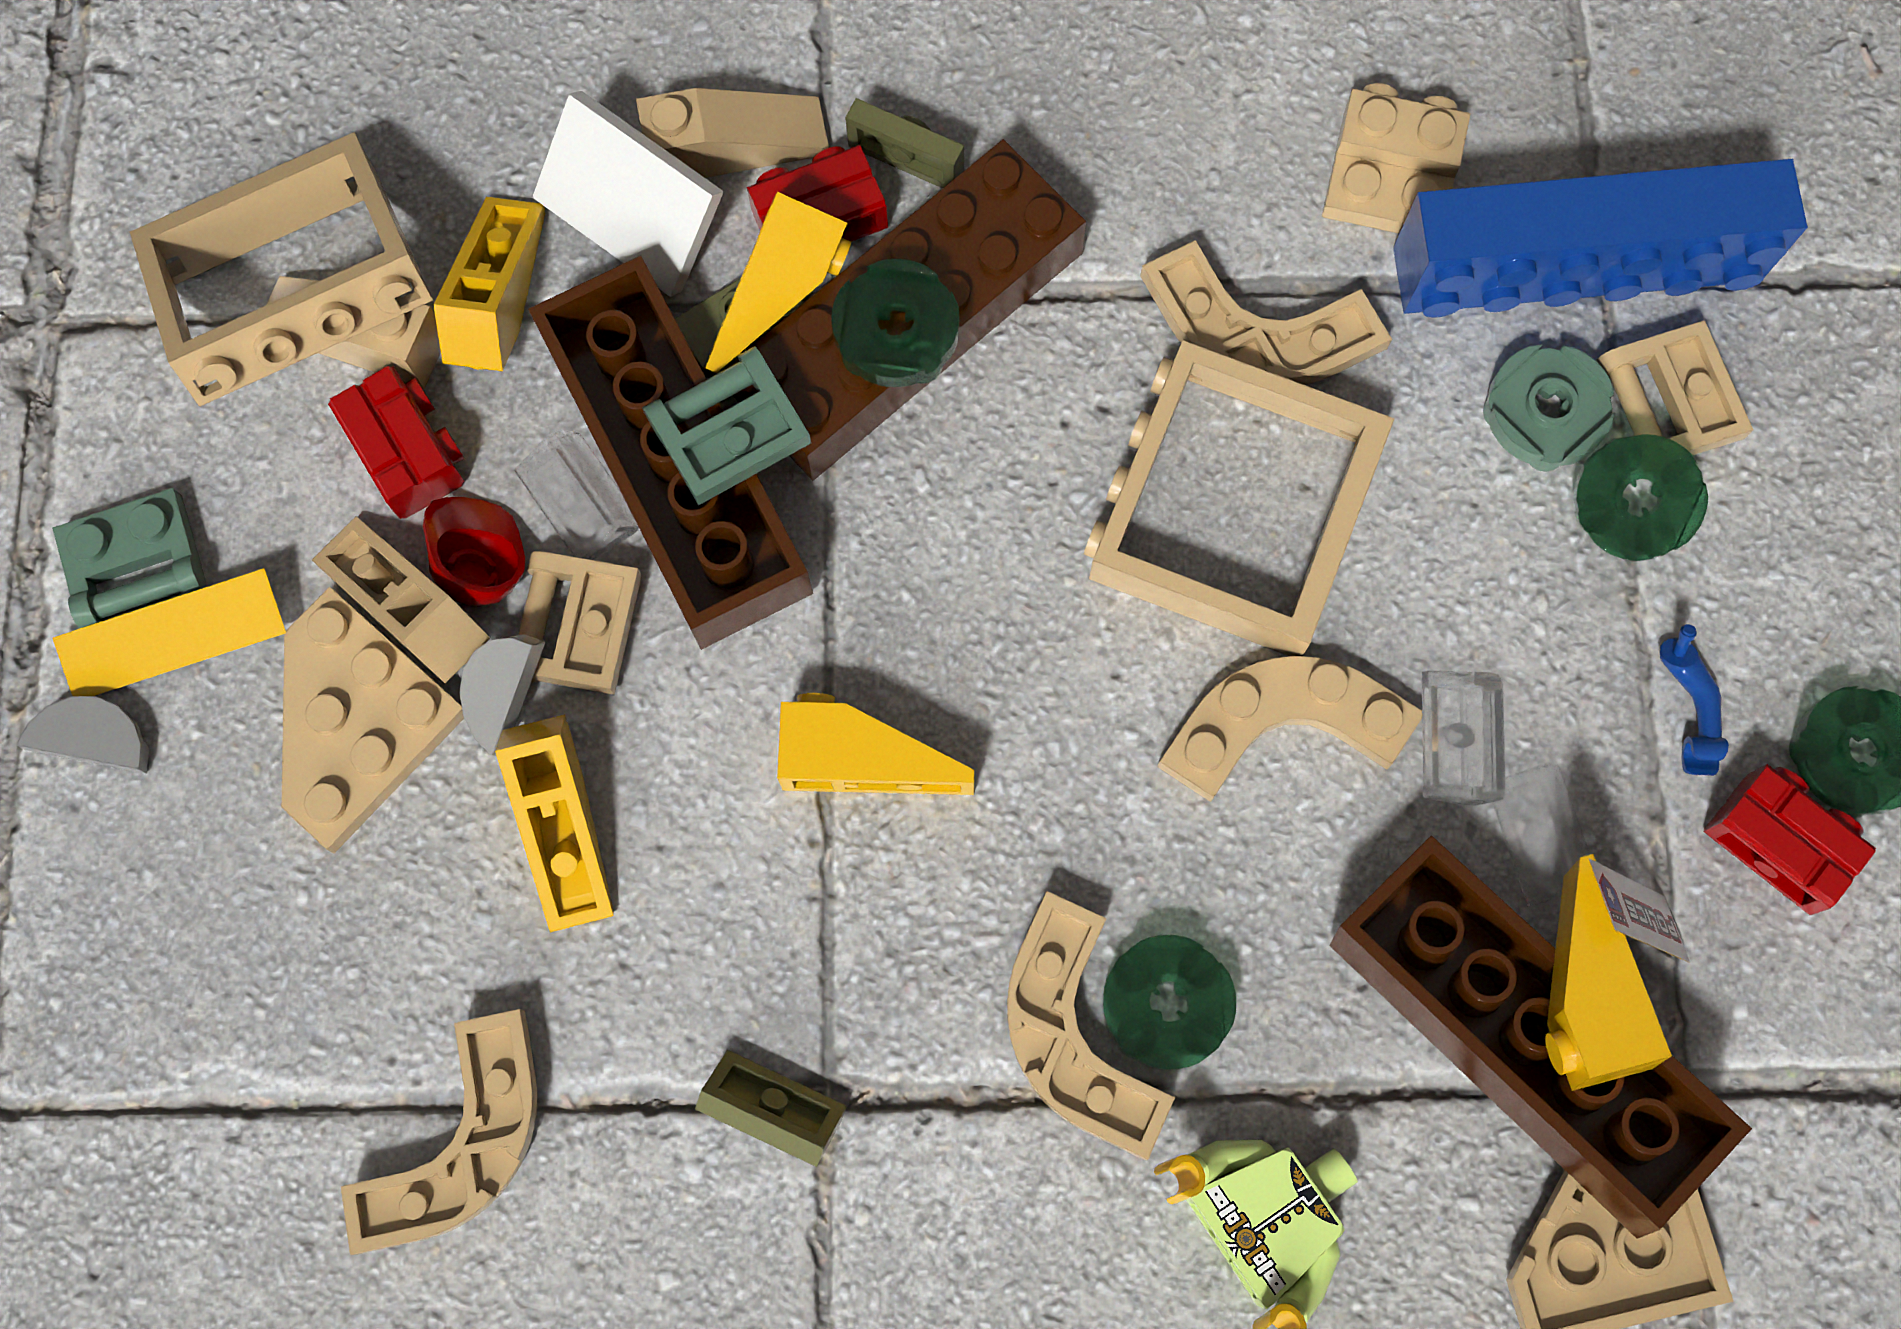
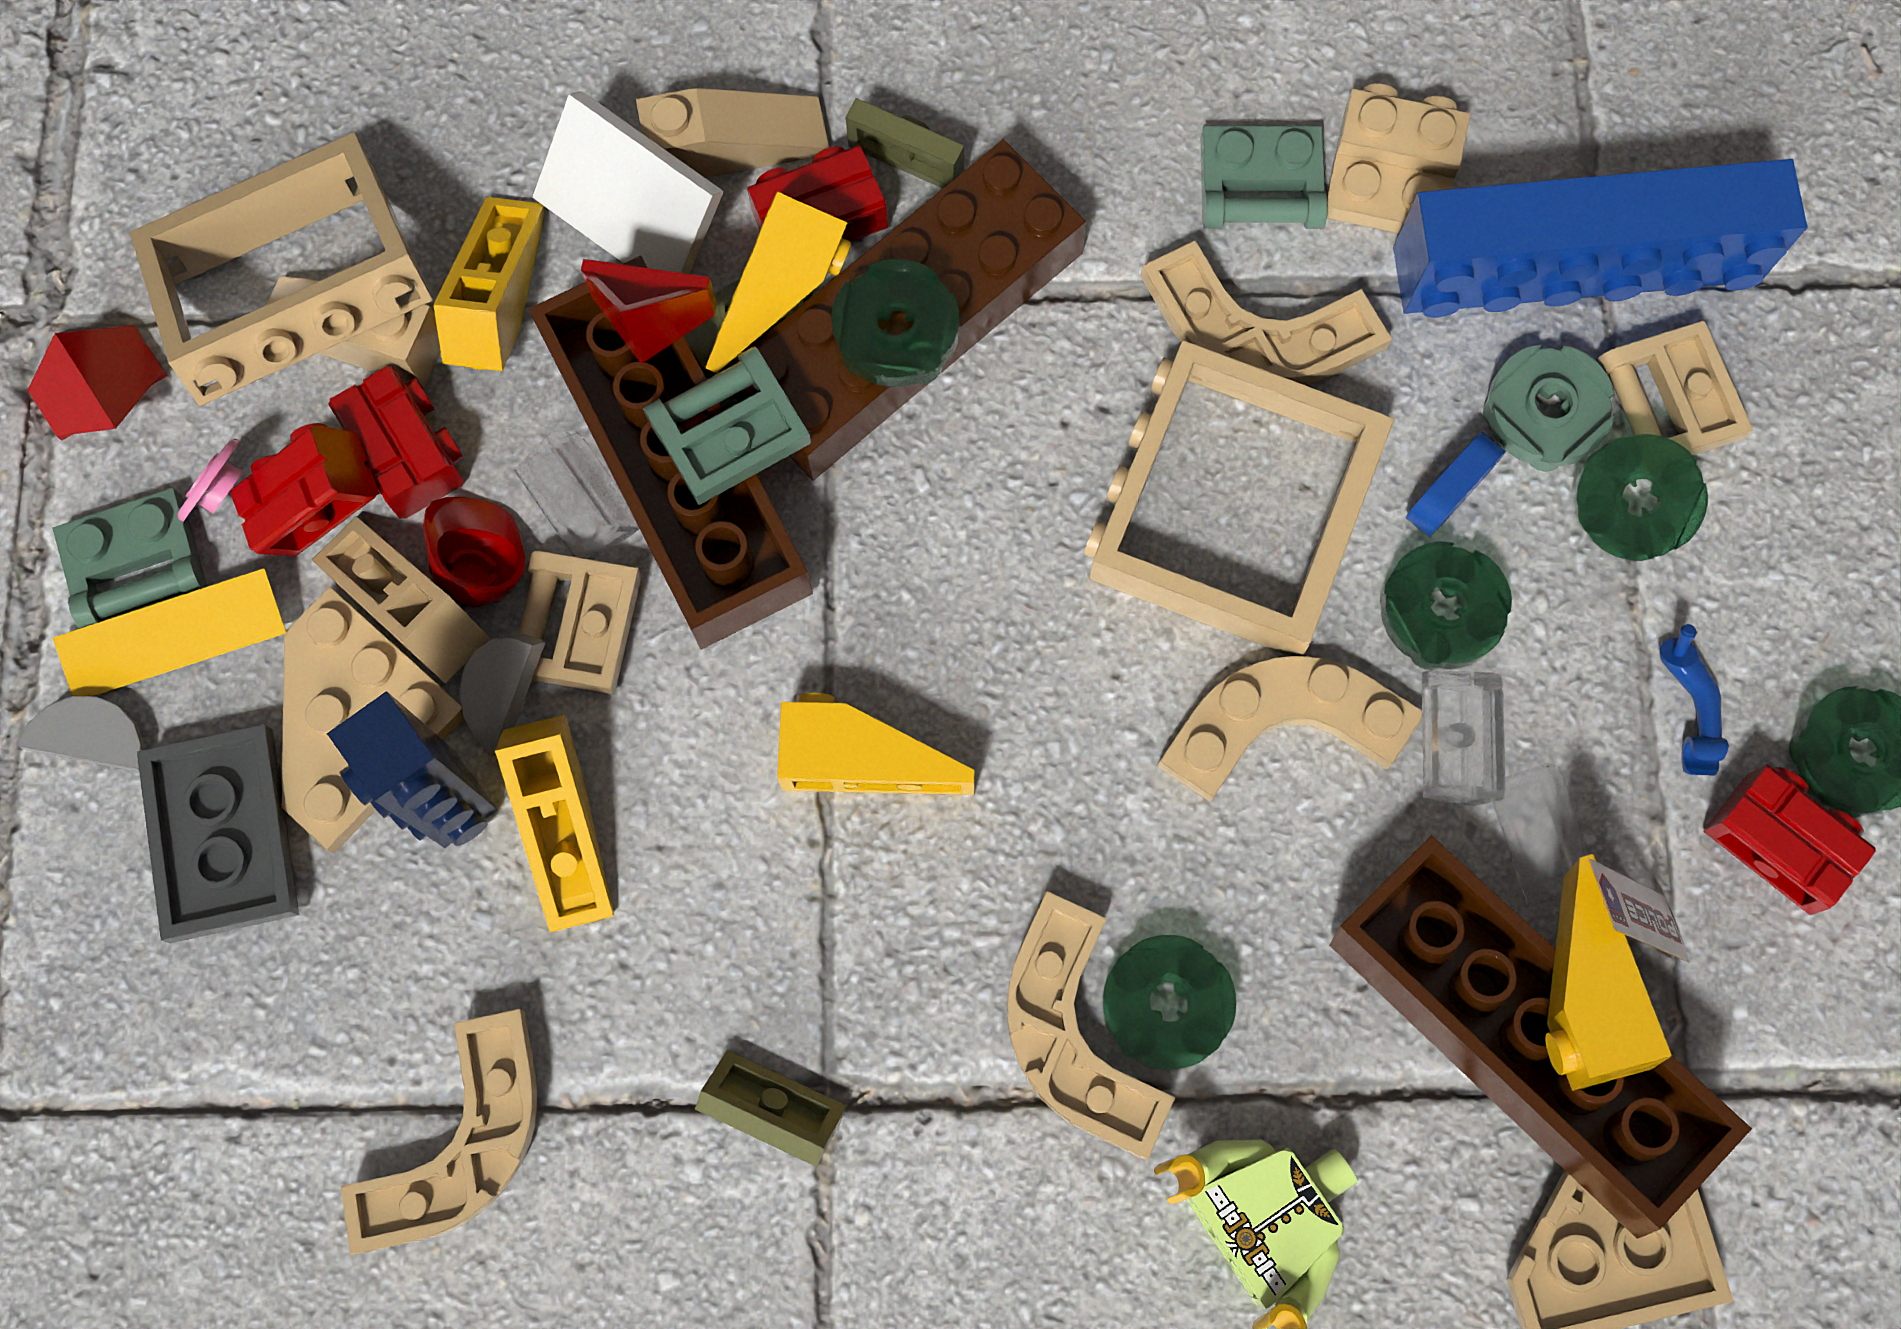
(93, 378): none -> red slope
(213, 482): none -> bright pink piece
(217, 834): none -> dark grey plate
(303, 490): none -> red brick
(410, 774): none -> dark blue brick
(649, 304): none -> red slope
(1263, 161): none -> sand green plate
(1454, 571): none -> clear green plate
(1455, 484): none -> blue beam

